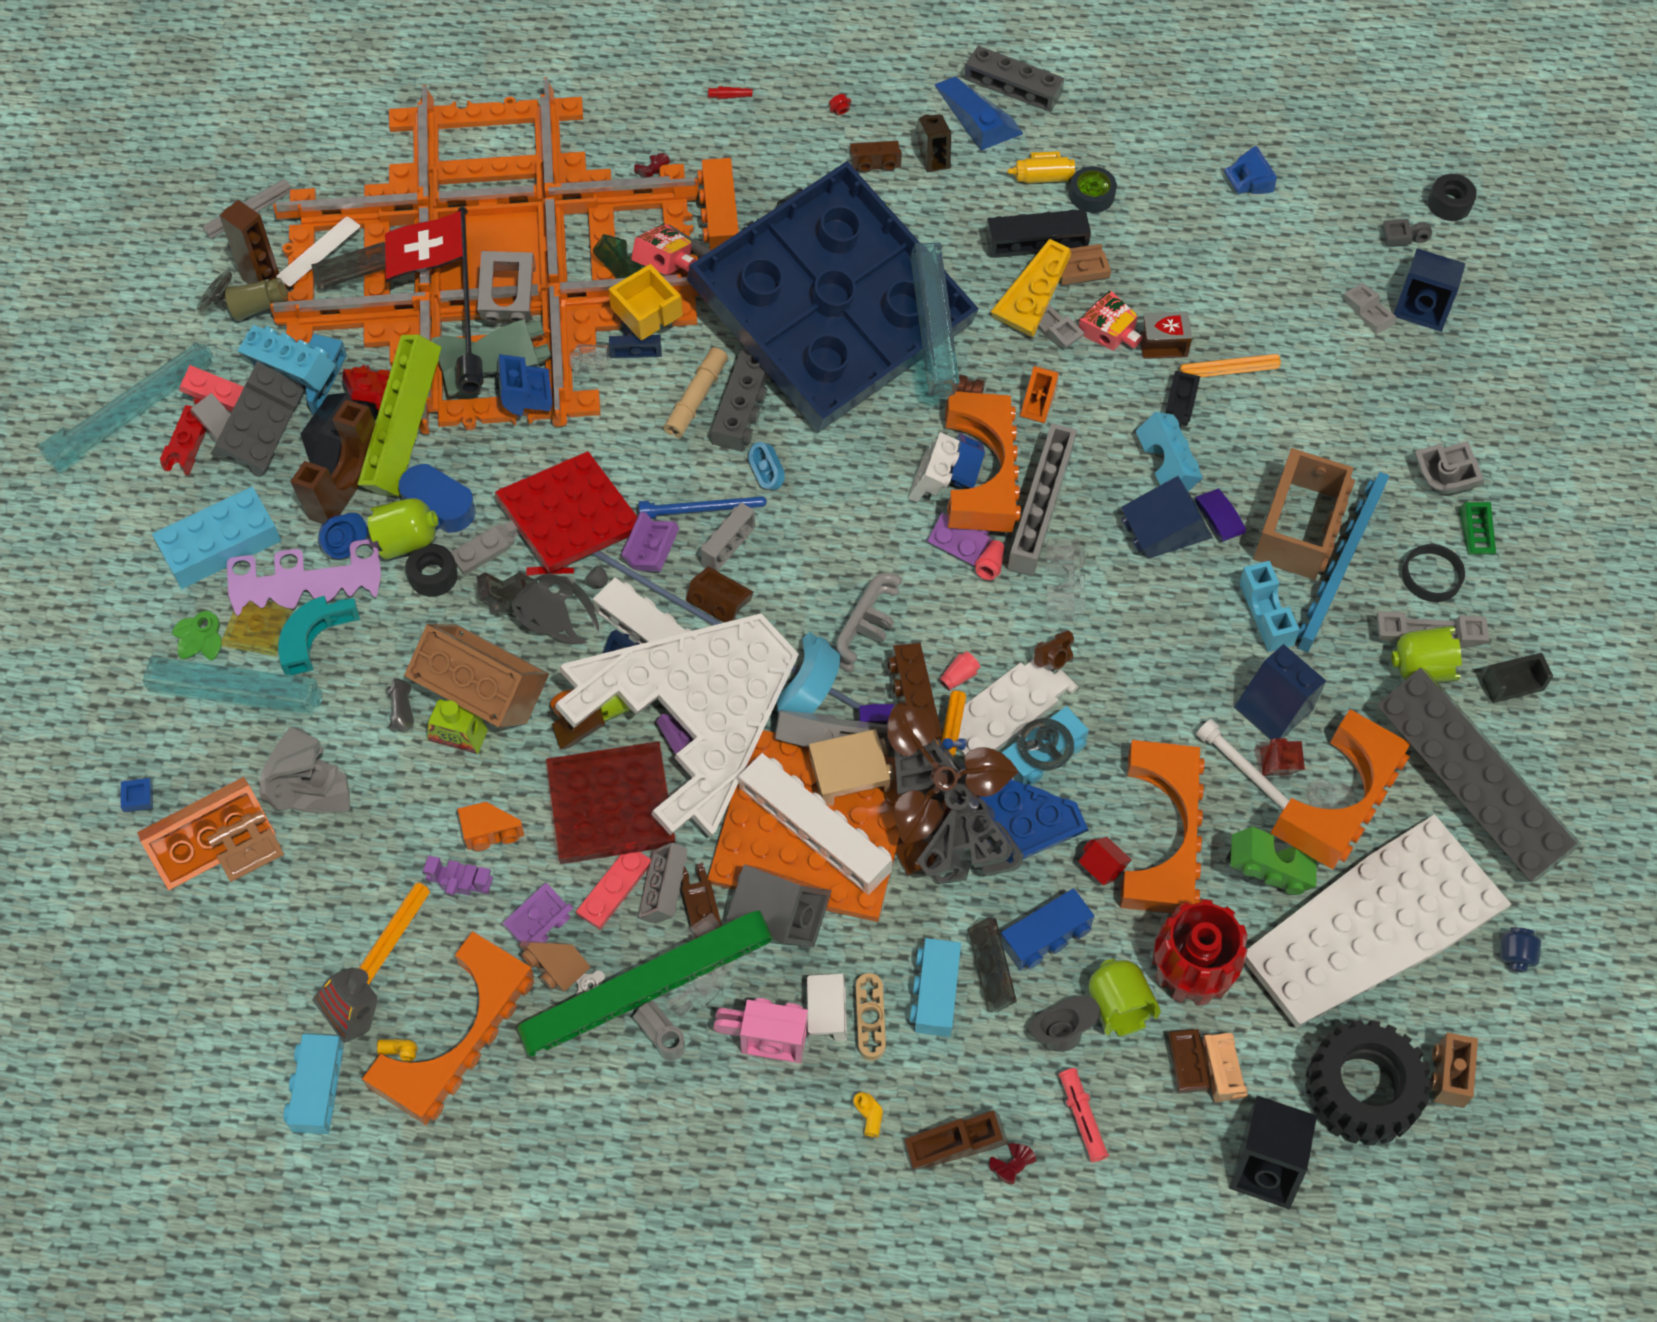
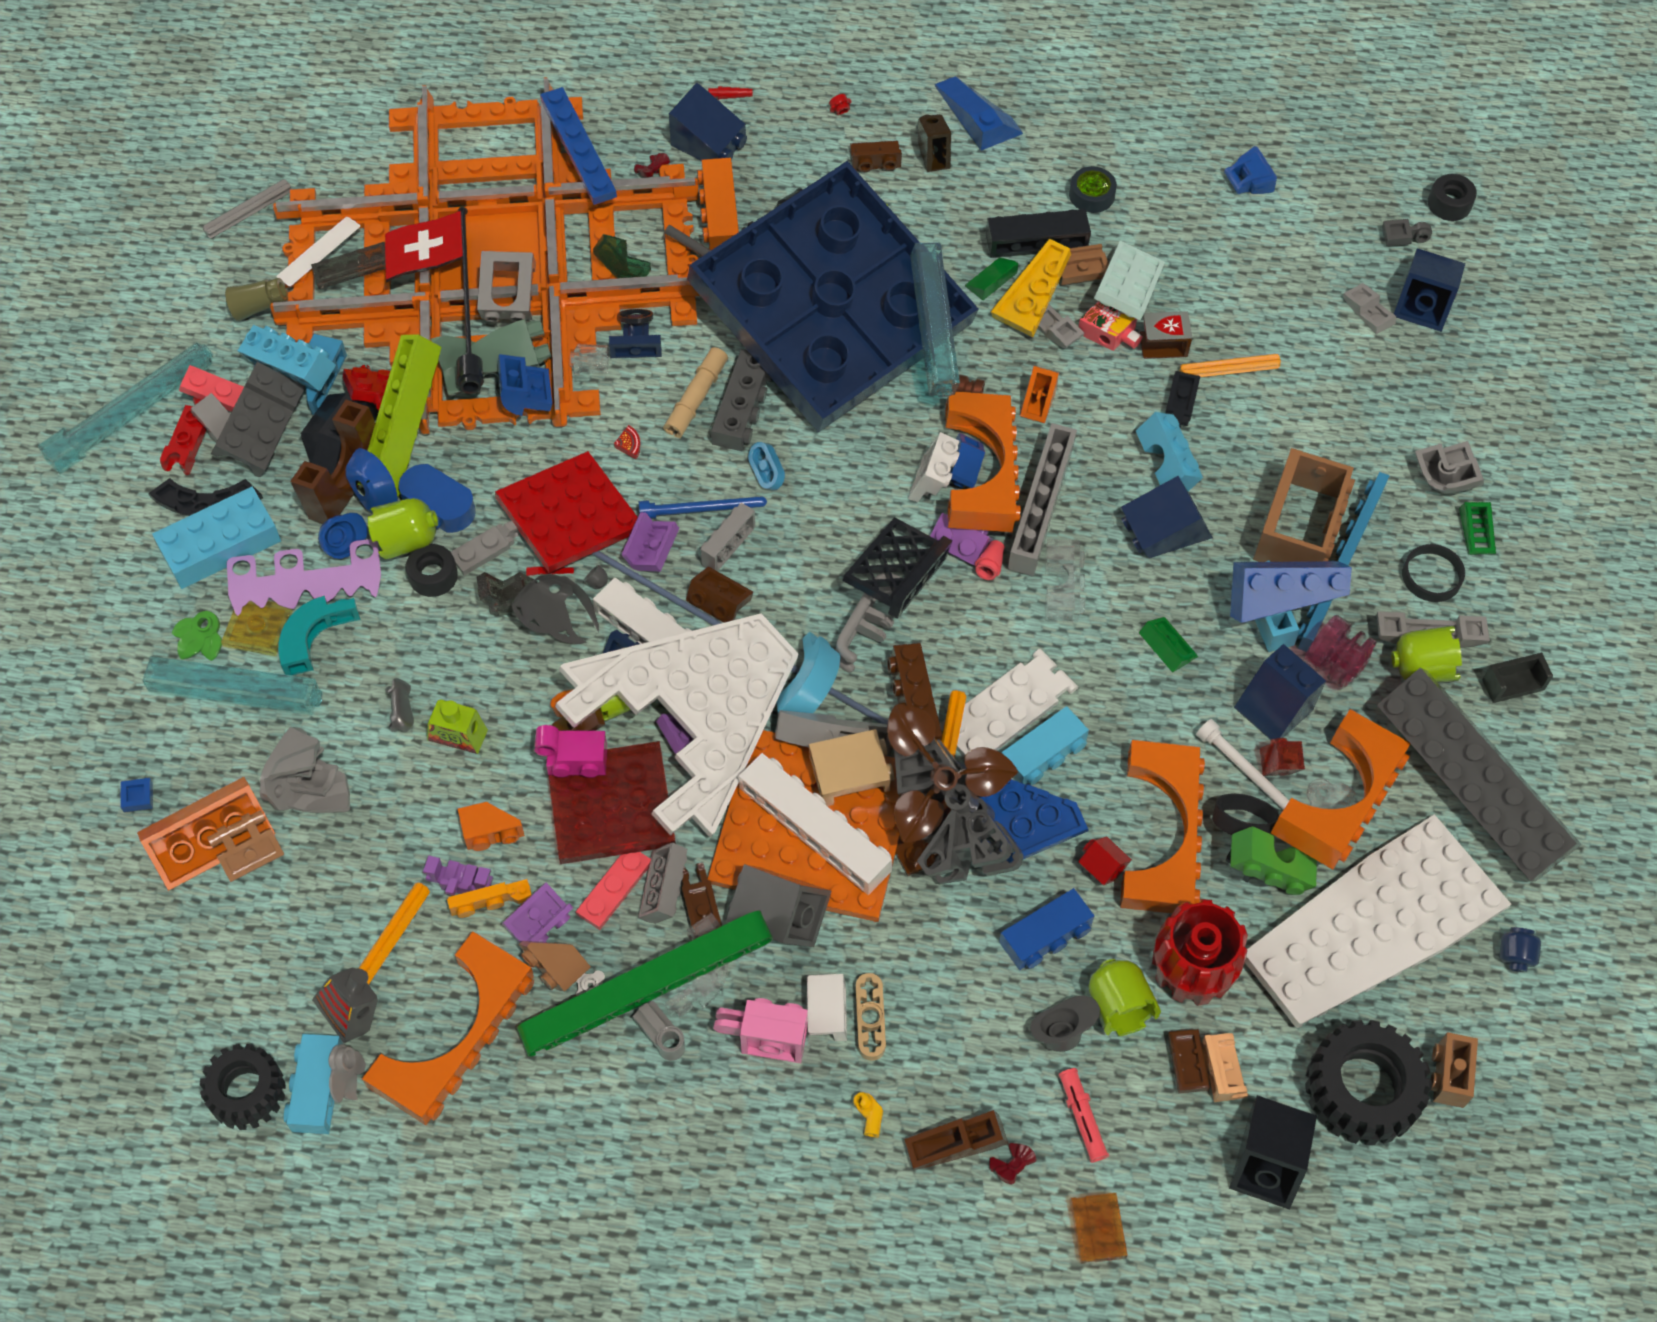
(188, 501): none -> black tile
(215, 293): clear smoke piece -> none
(249, 243): reddish brown brick -> none
(258, 1103): none -> black tyre
(345, 1067): none -> light grey plate
(365, 467): none -> blue piece
(405, 1048): yellow arm -> none
(476, 674): medium nougat hose -> none
(490, 897): none -> light orange hinge
(572, 751): none -> dark pink hinge
(578, 146): none -> blue plate
(628, 442): none -> red tile
(645, 301): yellow piece -> none
(663, 250): coral torso -> none
(705, 126): none -> dark blue slope
(875, 713): dark purple piece -> none
(906, 588): none -> black fence
(936, 987): medium azure brick -> none
(948, 743): blue hinge -> none
(960, 670): coral cone -> none
(992, 277): none -> green slope
(992, 965): clear smoke plate -> none
(1014, 78): dark grey brick -> none
(1043, 168): yellow piece -> none
(1048, 731): clear smoke piece -> none
(1055, 652): reddish brown plate -> none
(1098, 1228): none -> clear orange plate
(1129, 280): none -> light aqua plate
(1167, 643): none -> green slope
(1221, 514): dark purple slope -> none
(1247, 803): none -> black tyre
(1278, 587): none -> wedge
(1339, 651): none -> clear pink wheel

